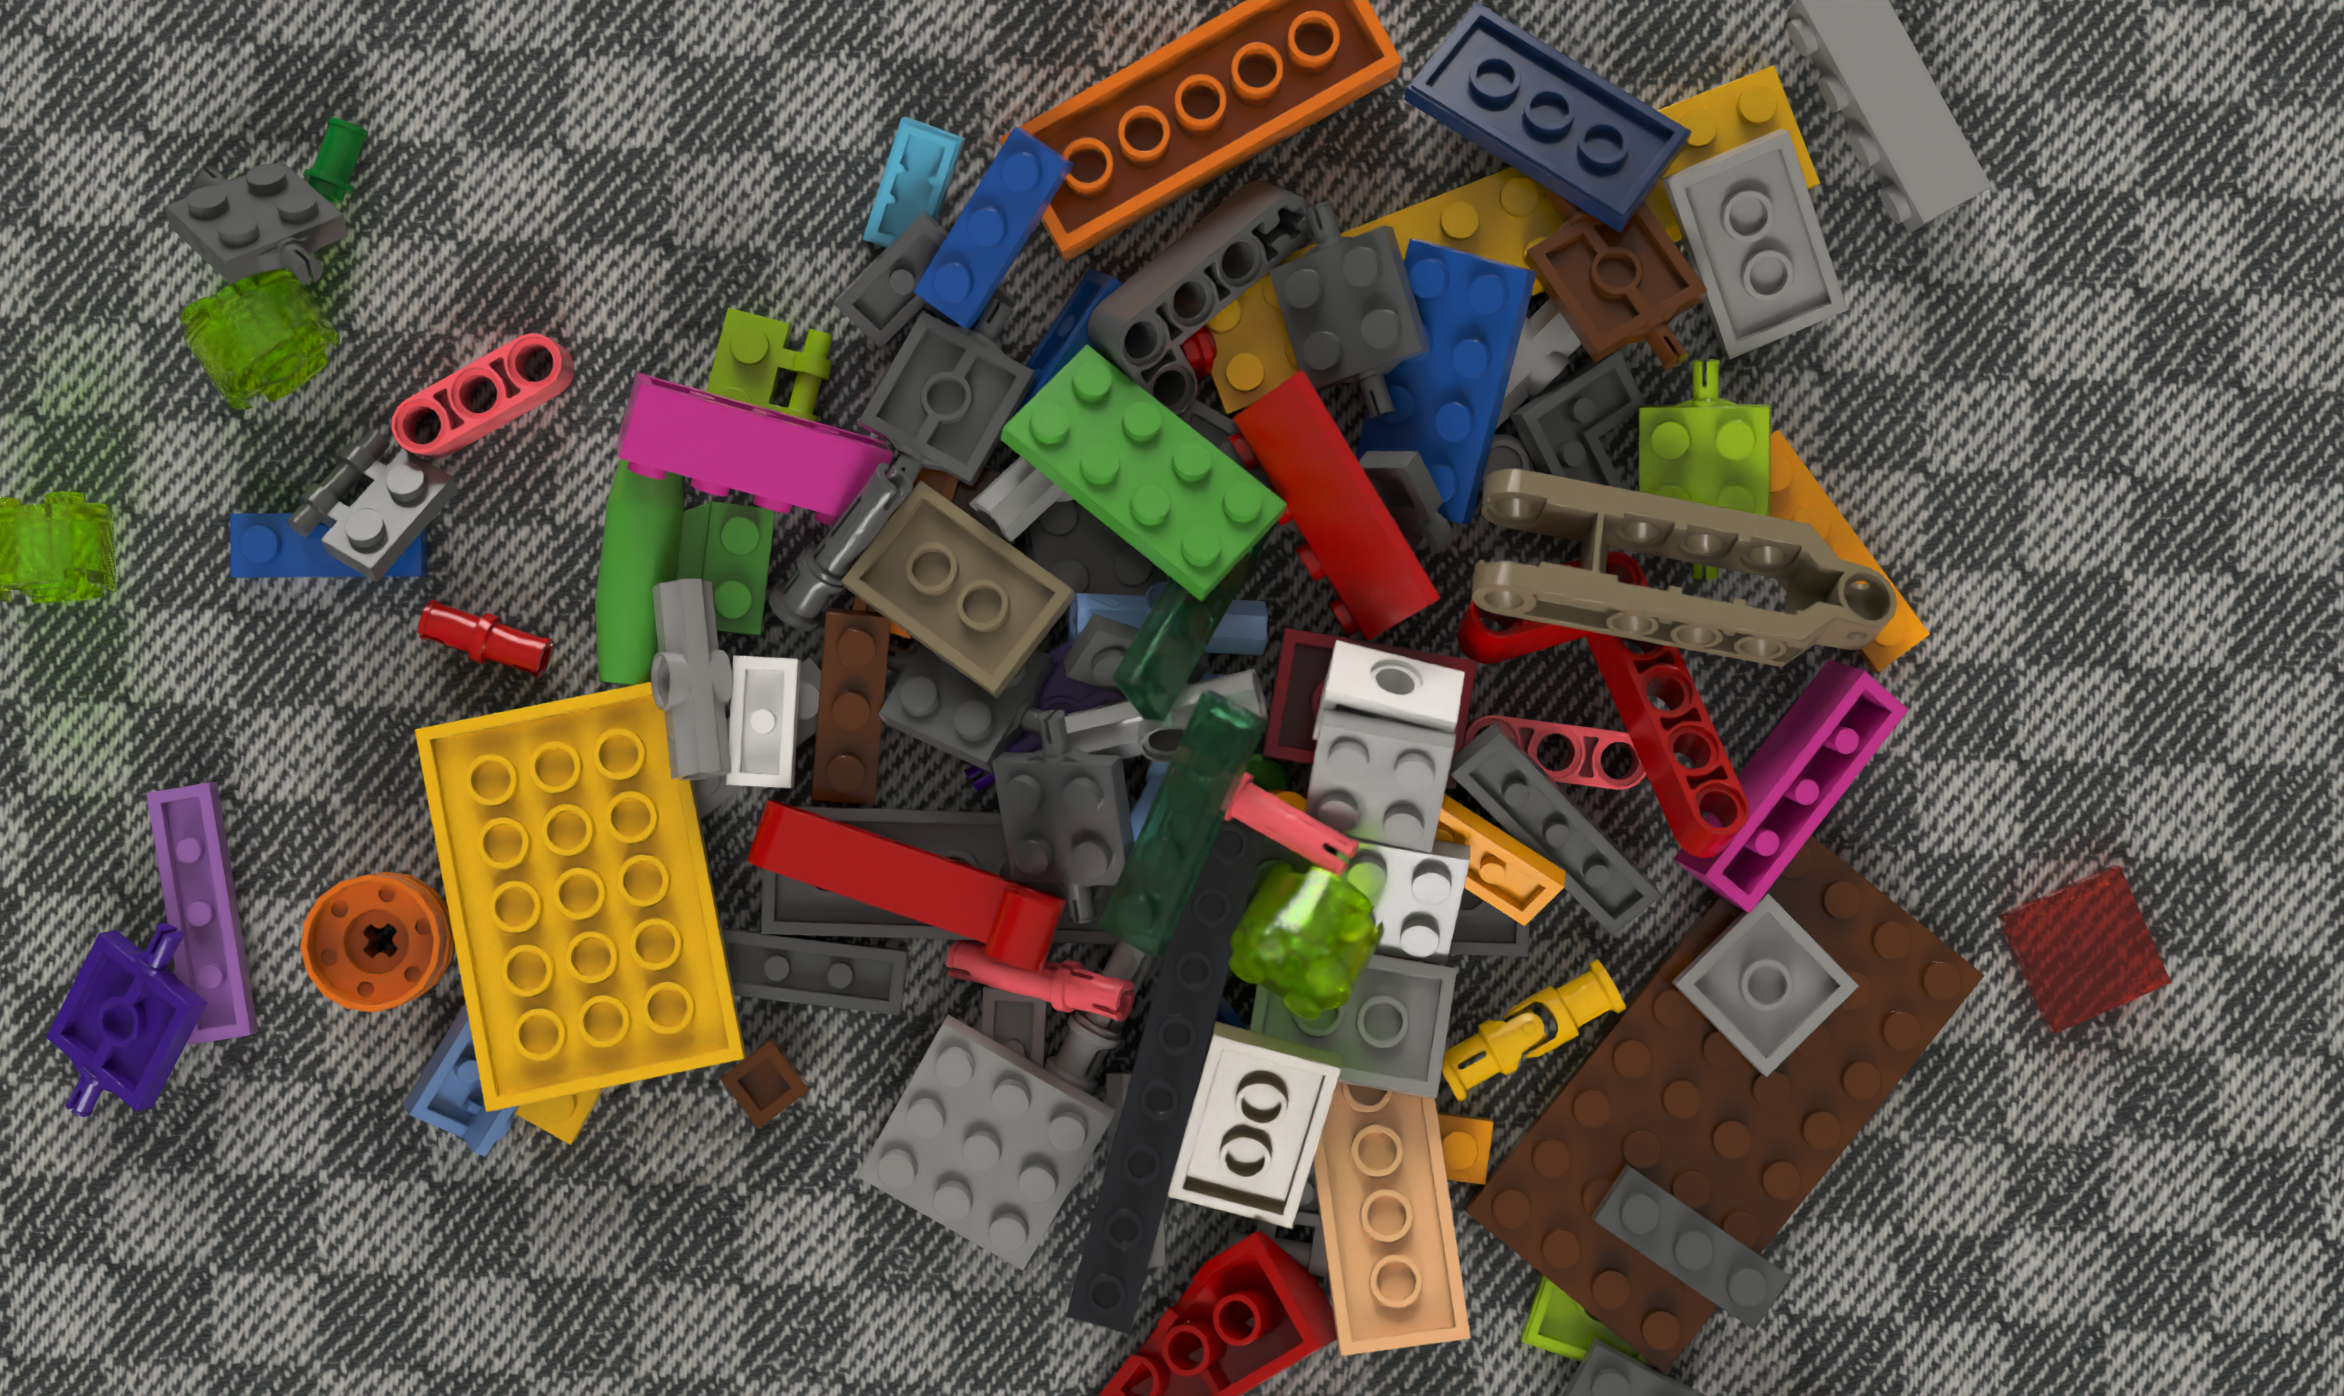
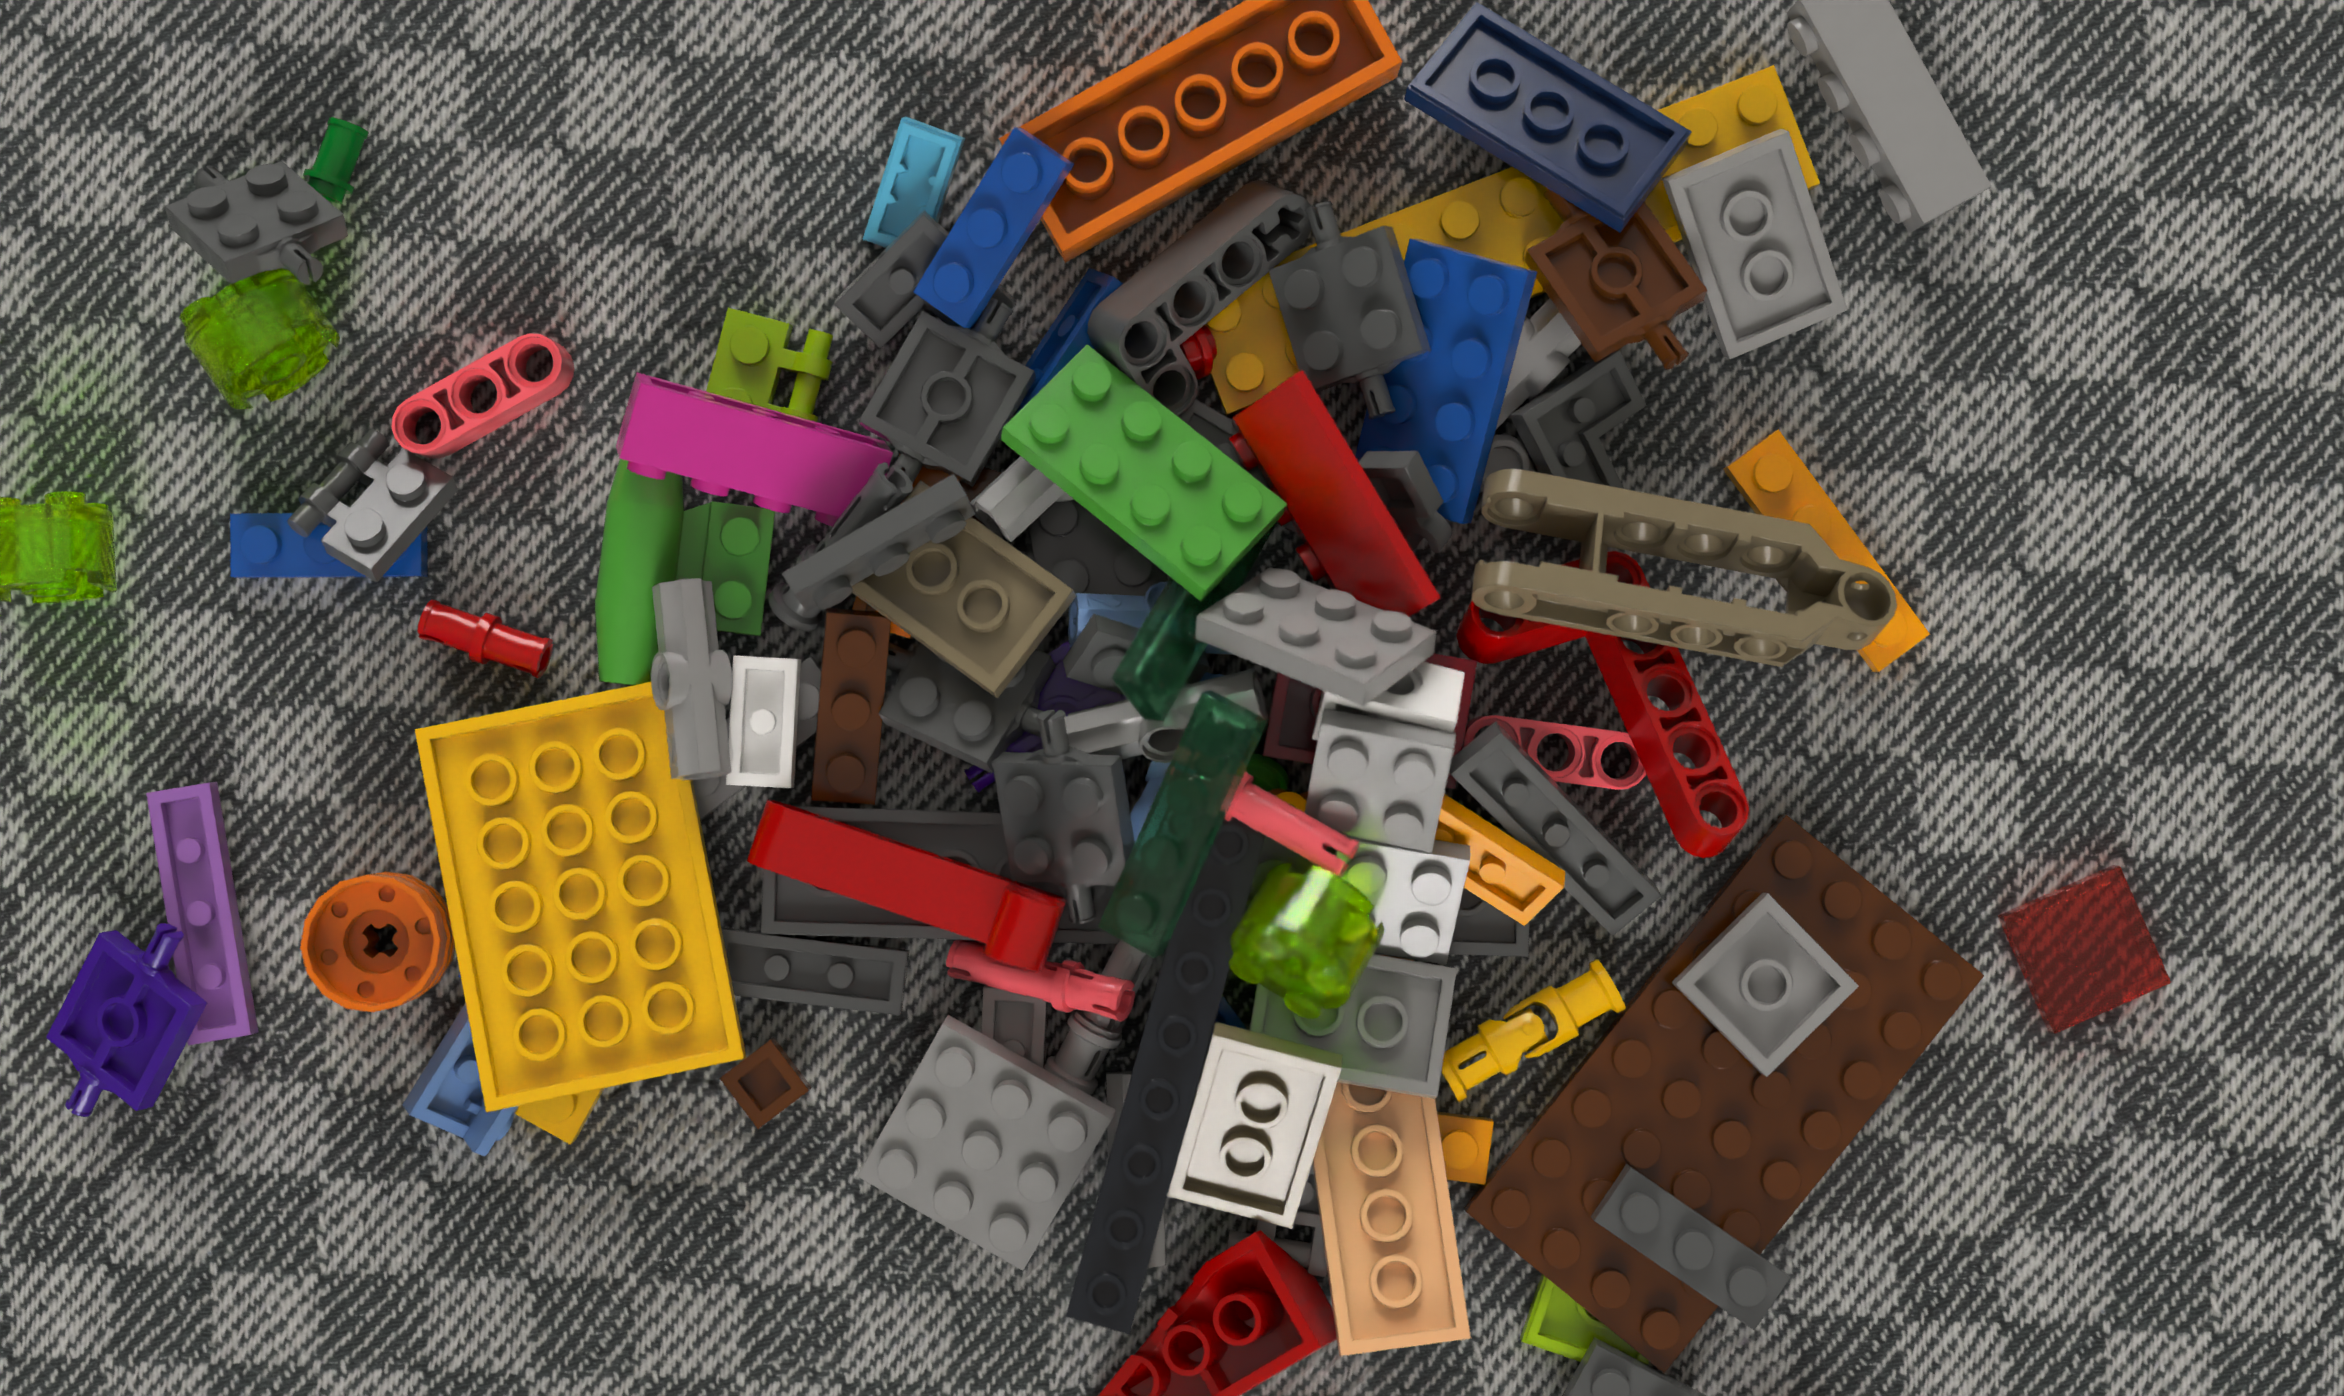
(880, 545): none -> dark grey plate
(1316, 635): none -> light grey plate
(1707, 451): lime plate -> none
(1798, 780): dark pink brick -> none

